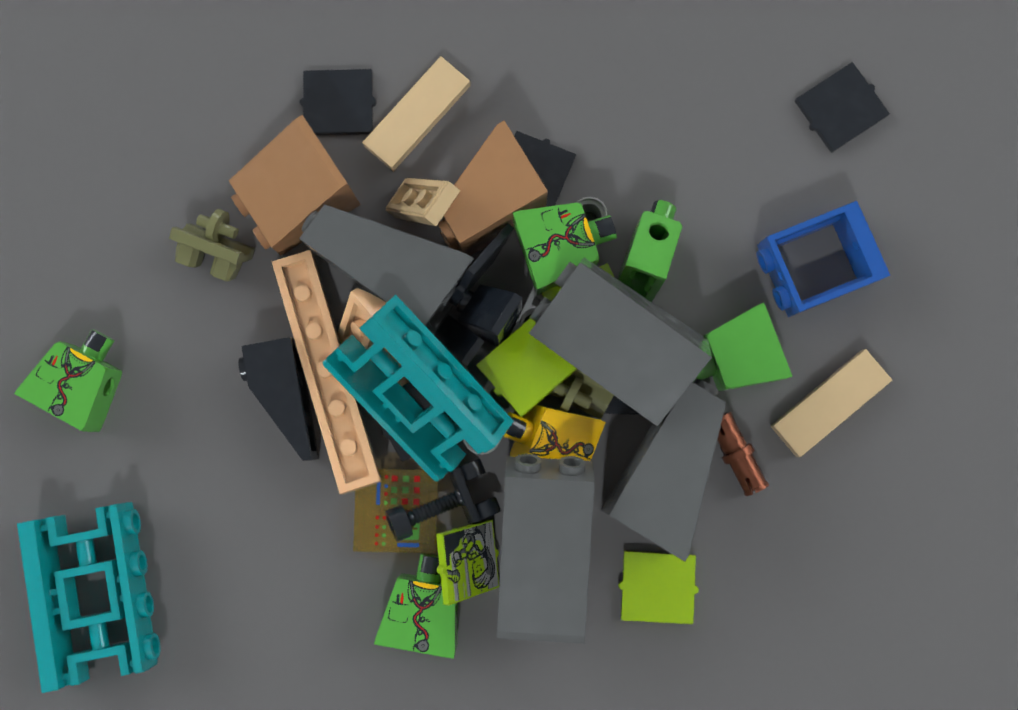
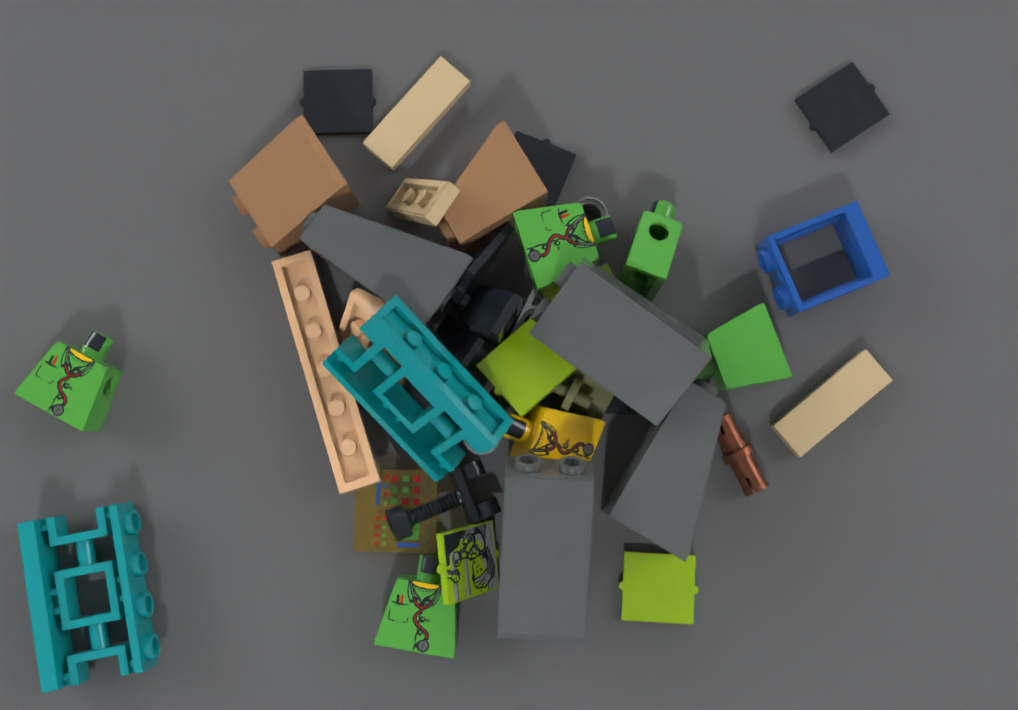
(195, 241): olive hips -> none
(281, 388): black slope -> none

